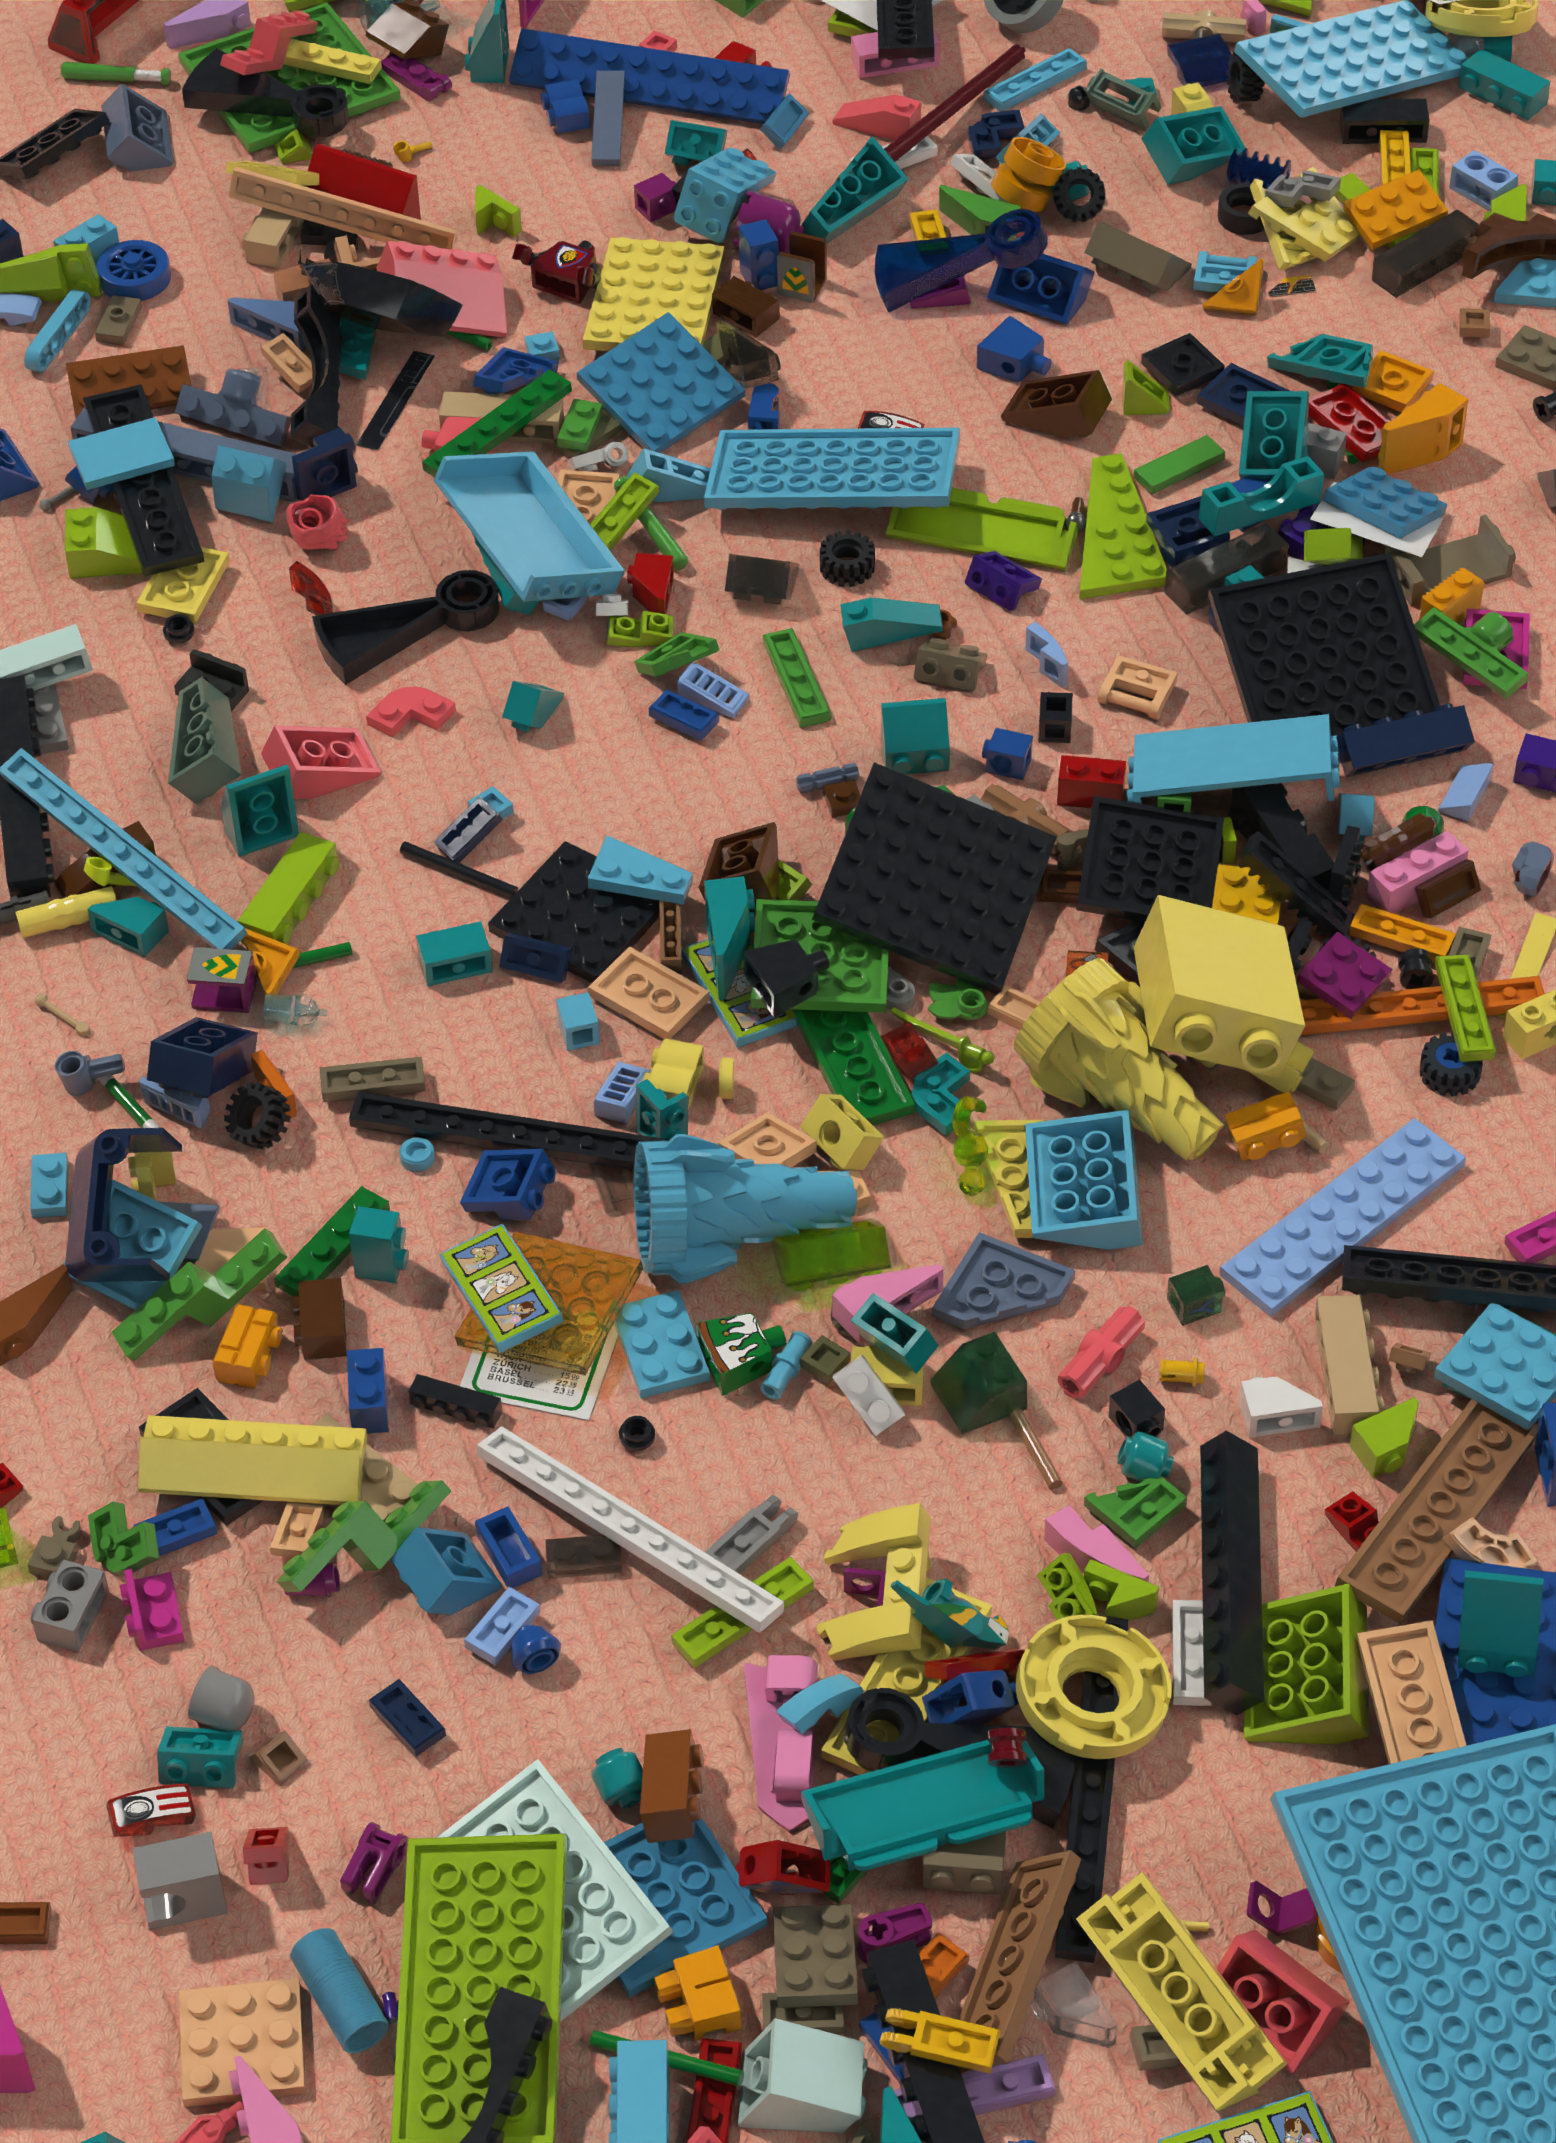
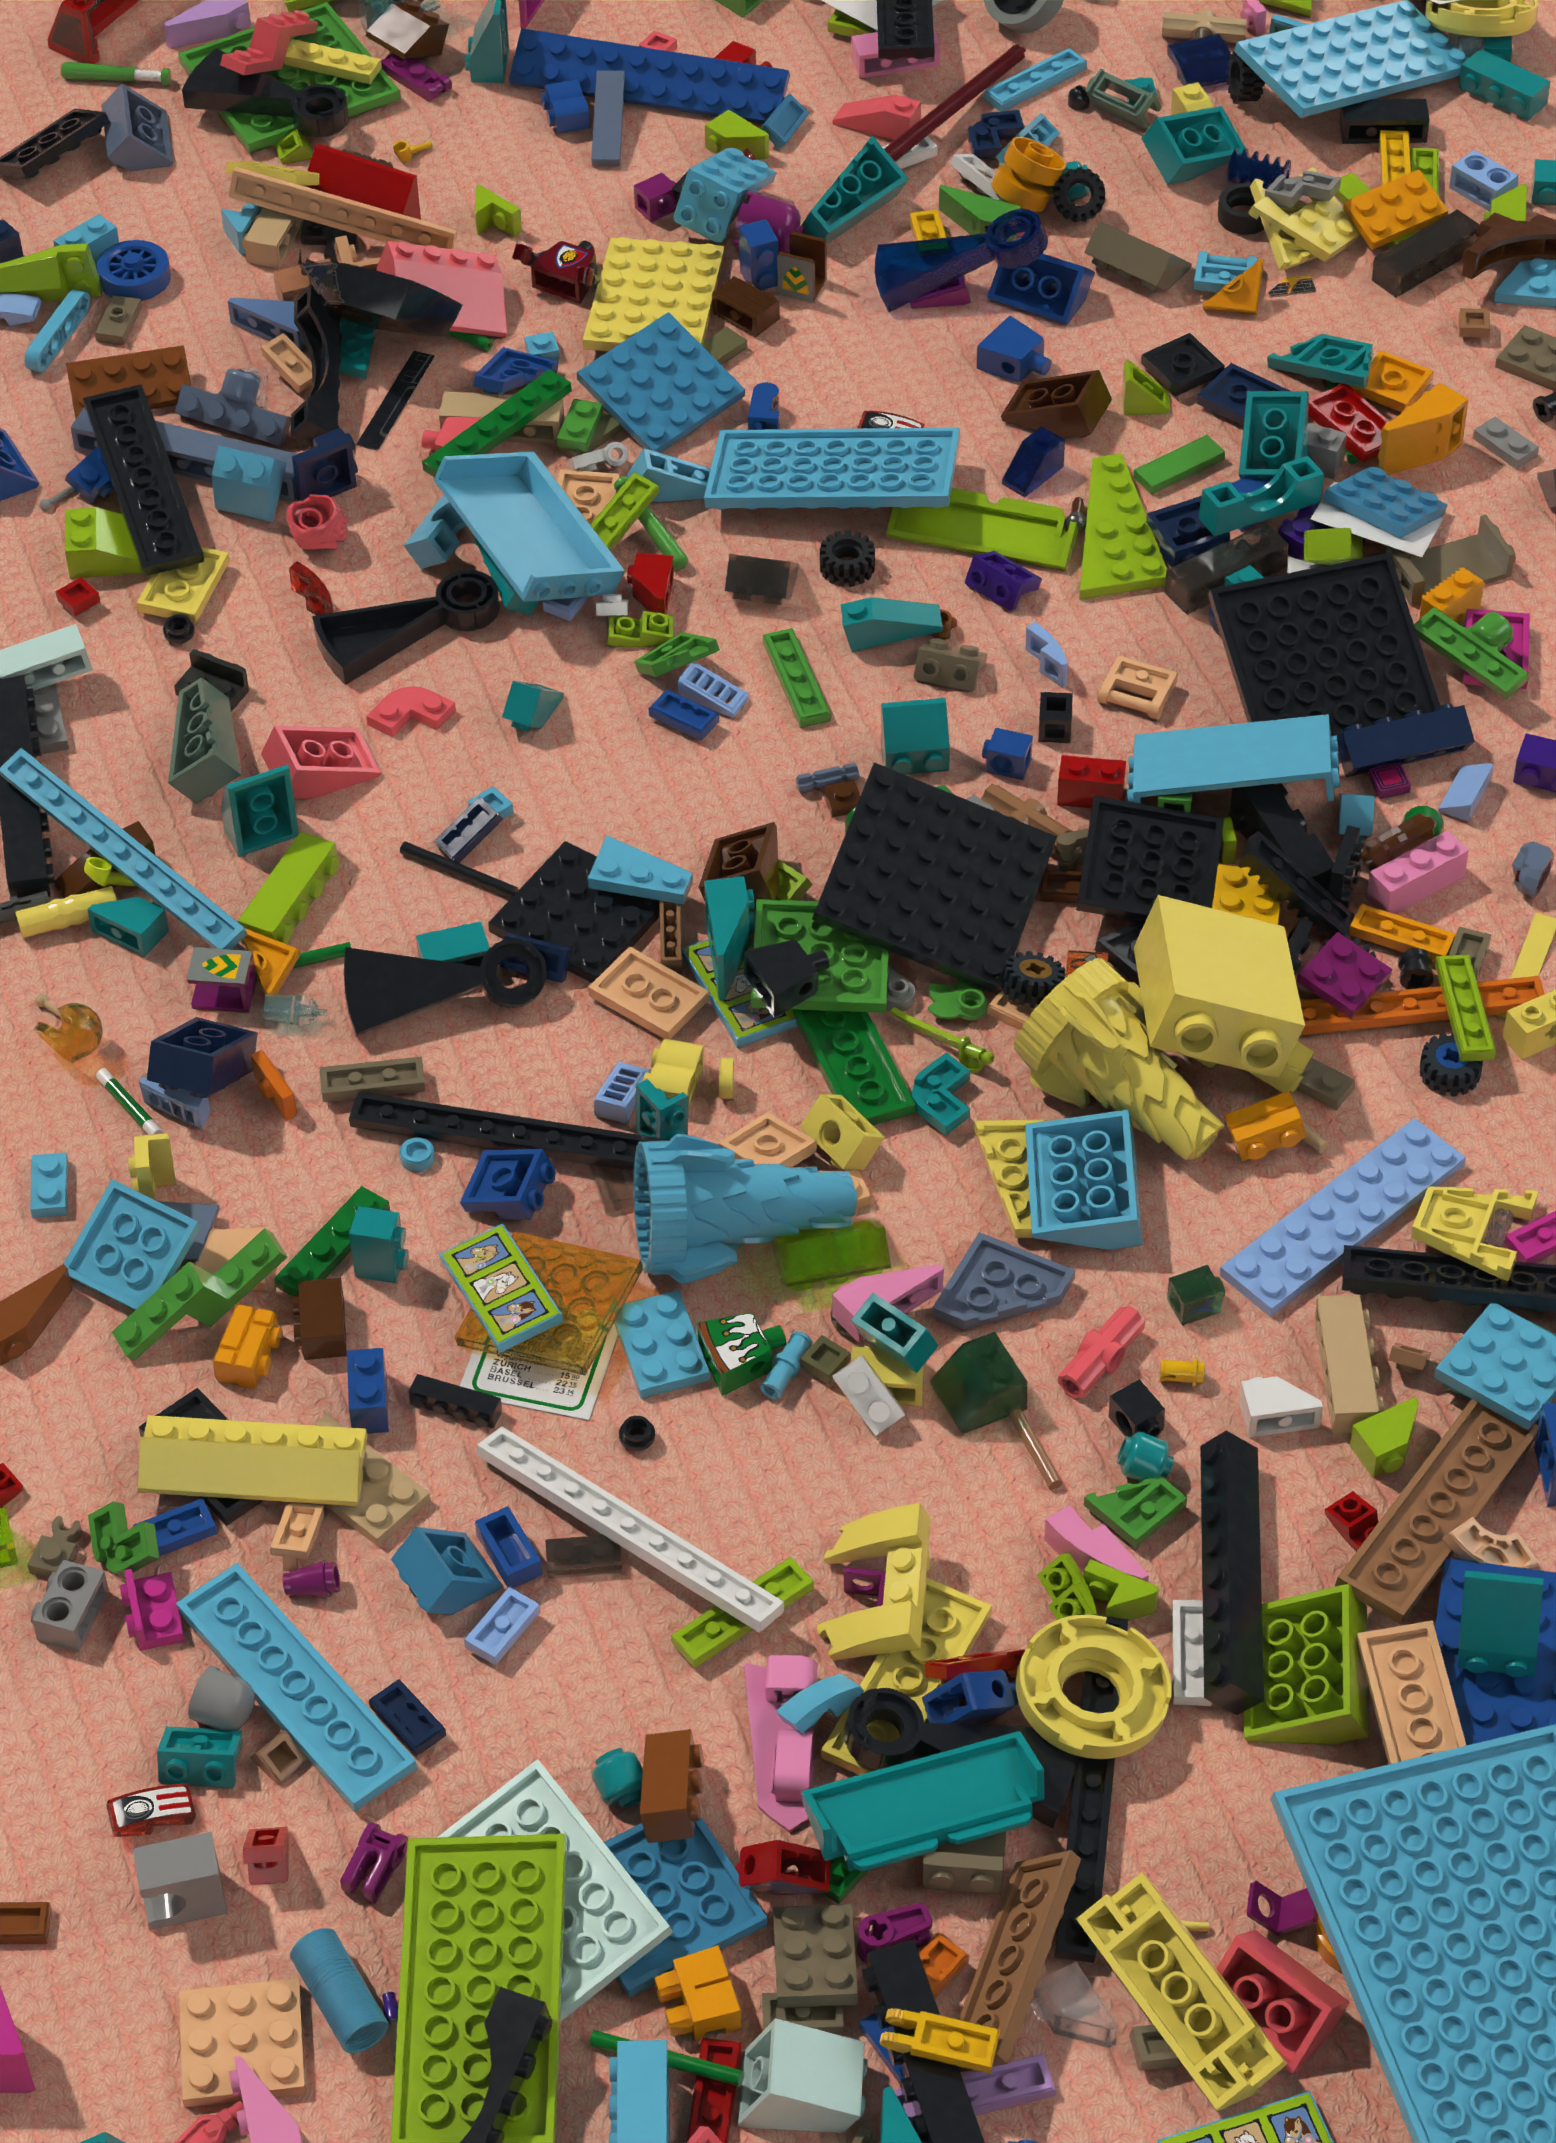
(77, 596): none -> red plate
(78, 1034): none -> clear yellow helmet
(79, 1072): sand blue axle -> none
(91, 1250): dark blue windscreen -> none
(121, 453): medium azure tile -> none
(238, 223): none -> medium azure slope
(242, 1112): black tyre -> none
(297, 1687): none -> medium azure plate
(362, 1535): bright green bracket -> none
(393, 986): none -> black piece
(435, 536): none -> medium azure arch
(534, 1649): blue cone -> none
(578, 1021): medium azure brick -> none
(693, 142): teal bracket -> none
(735, 132): none -> lime slope
(747, 358): clear smoke slope -> none
(752, 1535): light grey hinge -> none
(909, 1050): clear red slope -> none
(953, 1617): teal animal -> none
(970, 1147): clear neon green piece -> none
(1007, 1747): dark red wheel -> none
(1031, 977): none -> black wheel
(1035, 461): none -> clear blue slope
(1389, 780): none -> magenta tile
(1448, 888): reddish brown tile -> none
(1458, 1221): none -> light yellow wing
(1499, 1227): none -> clear axle
(1505, 442): none -> light grey plate

